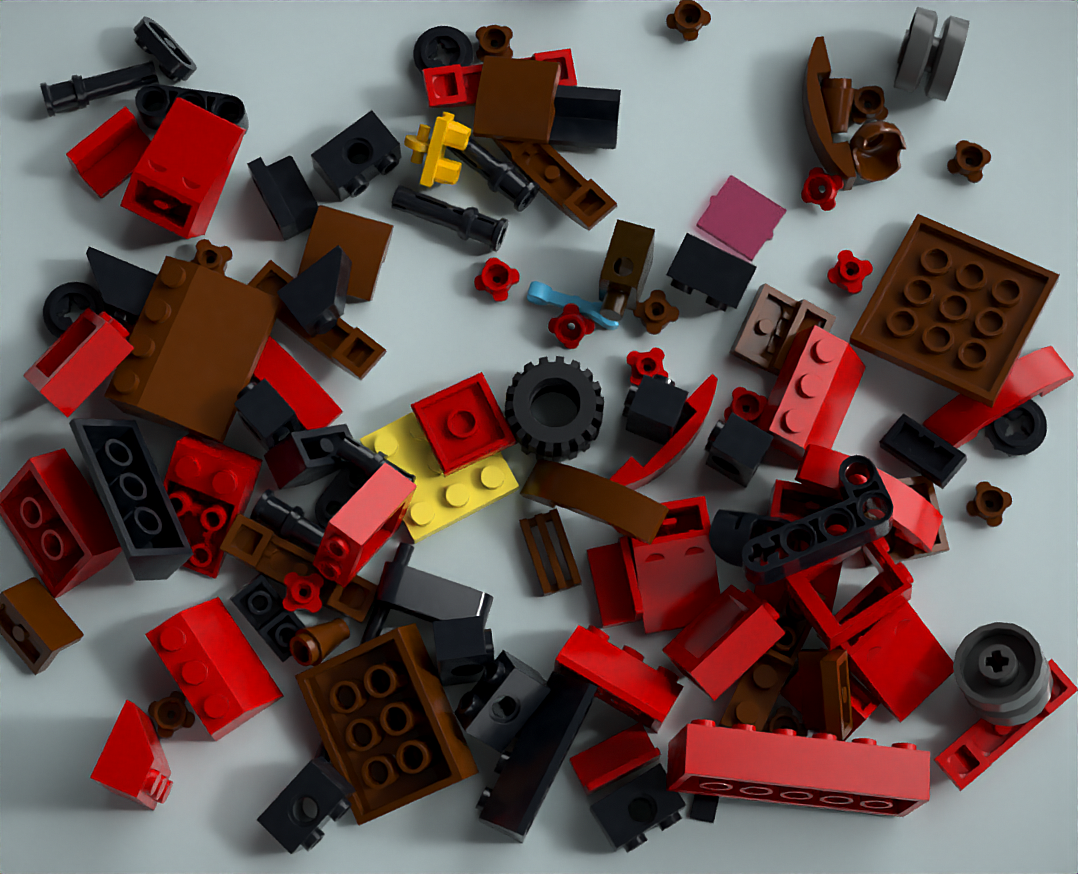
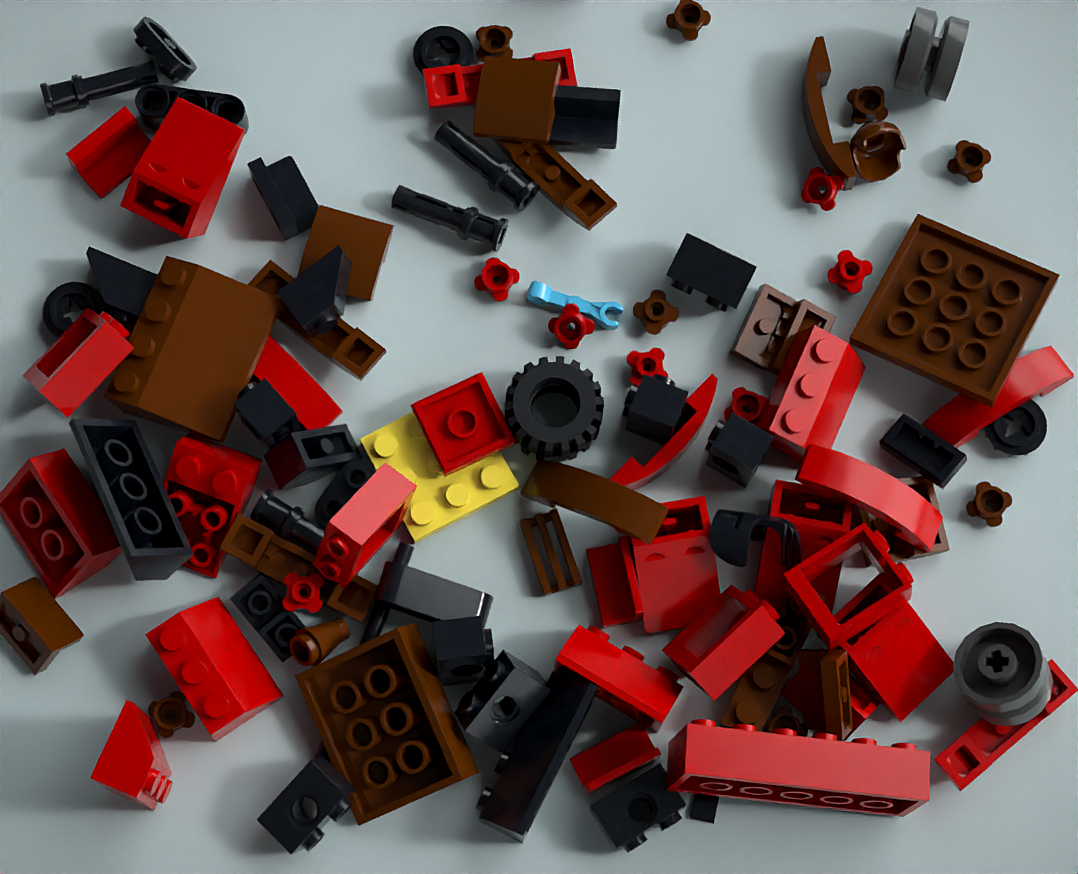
(220, 254): reddish brown plate -> none
(364, 137): black brick -> none
(366, 459): black pin -> none
(445, 134): yellow hips -> none
(625, 269): dark brown torso -> none
(741, 218): clear pink piece -> none
(813, 528): black beam -> none
(838, 101): reddish brown cone -> none

